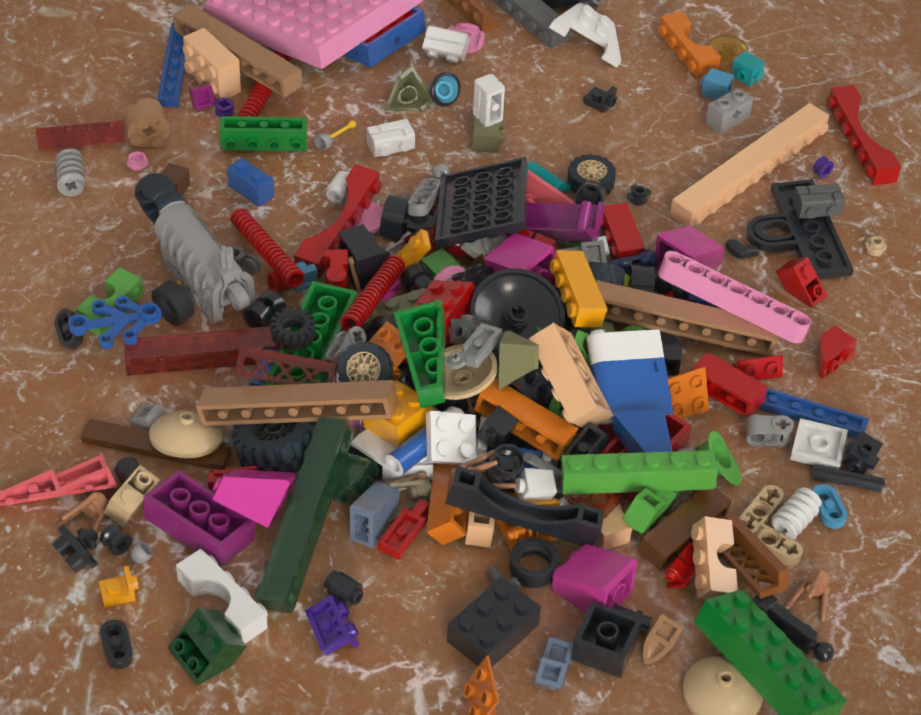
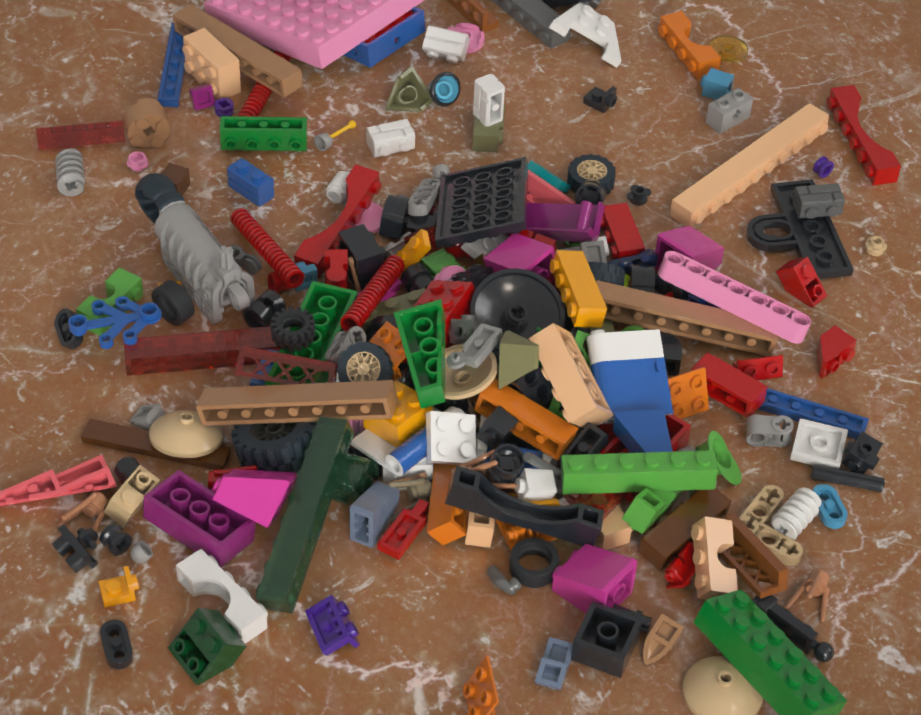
(344, 588): black brick -> none
(493, 623): black brick -> none
(739, 251): black arm -> none
(748, 68): teal brick -> none

